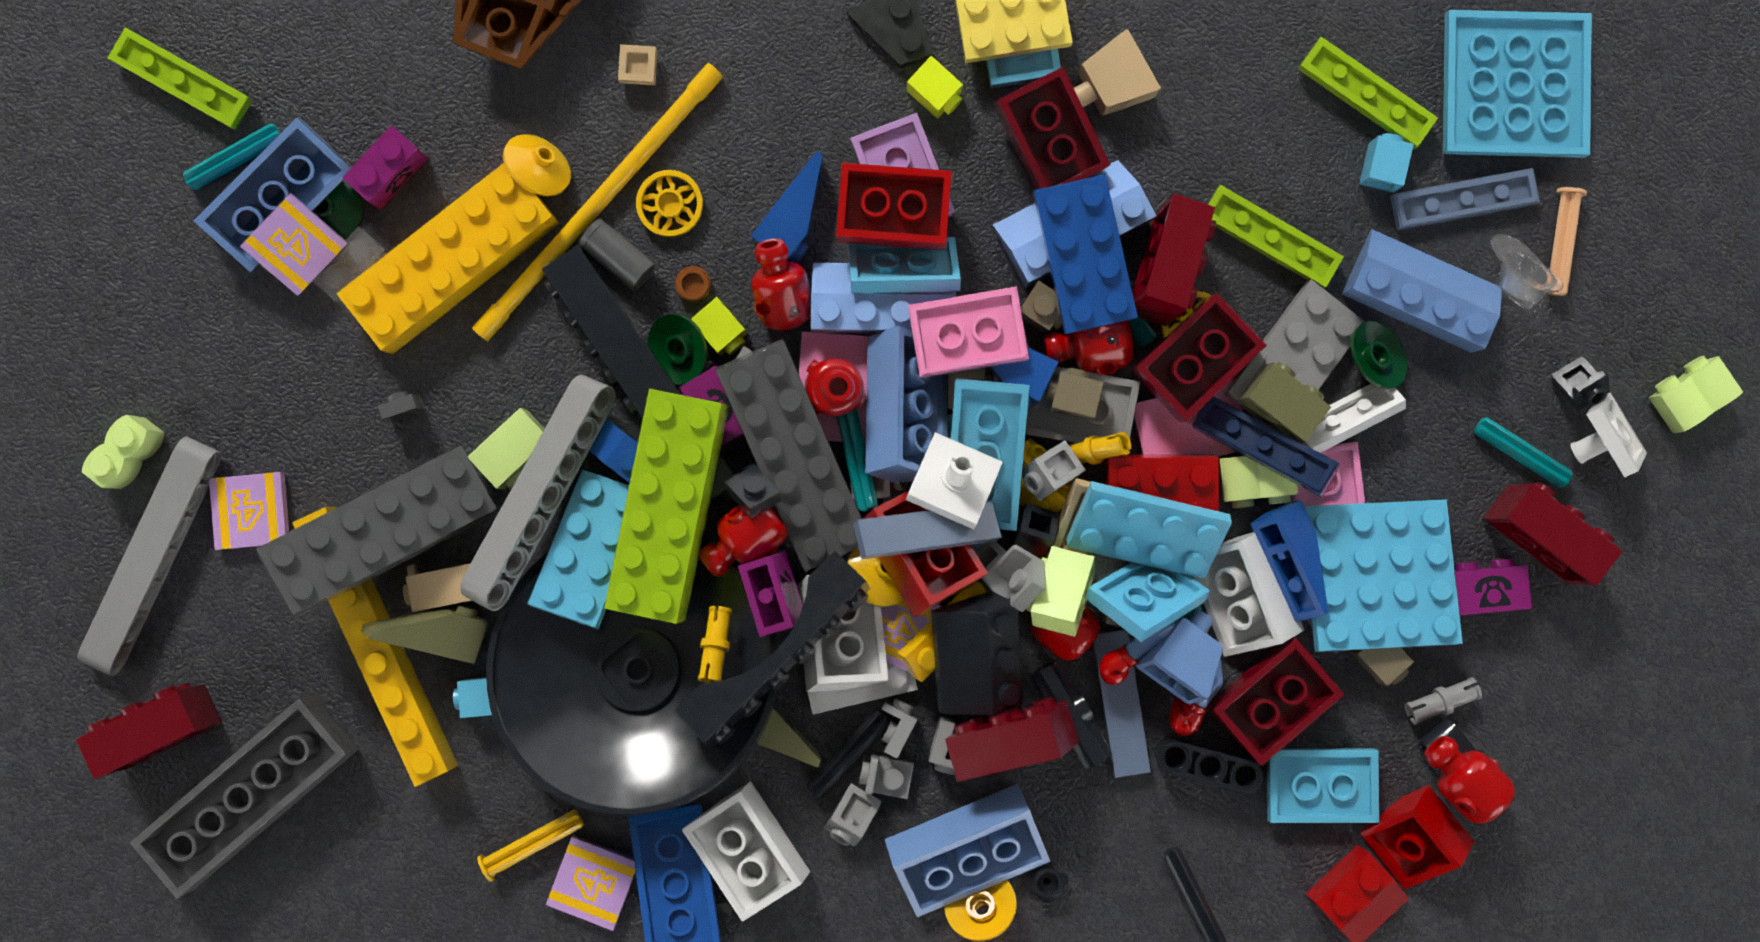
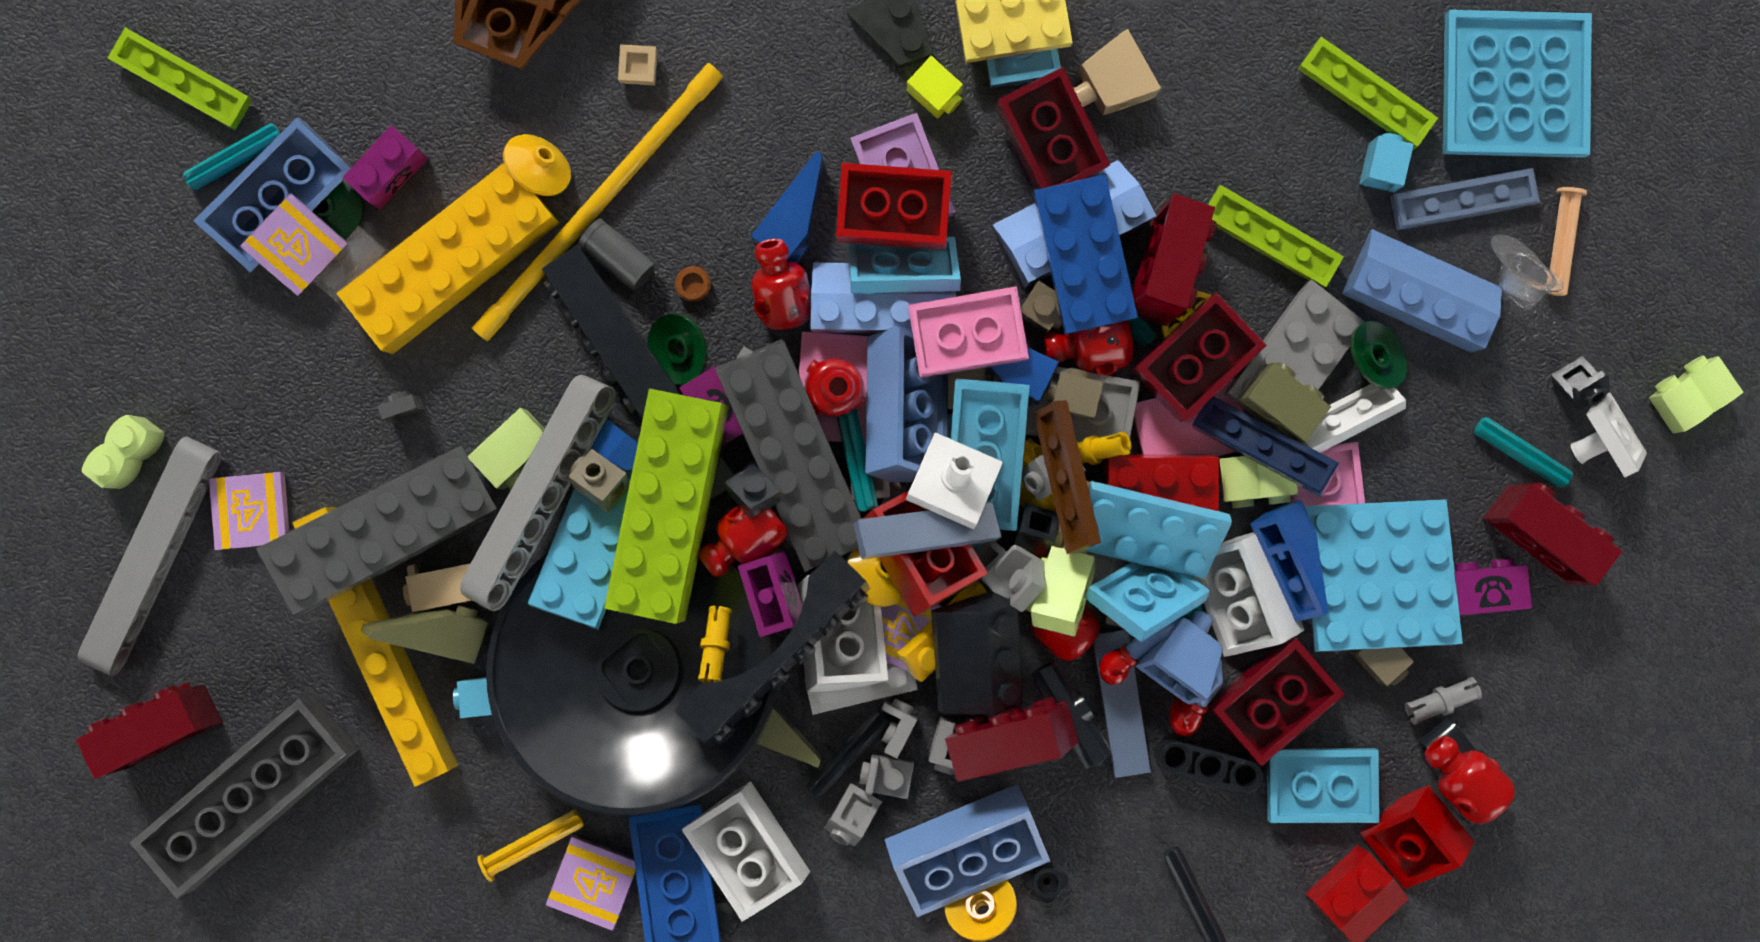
(598, 480): none -> dark tan brick
(669, 203): yellow wheel -> none
(720, 327): neon yellow brick -> none
(1067, 477): none -> reddish brown plate

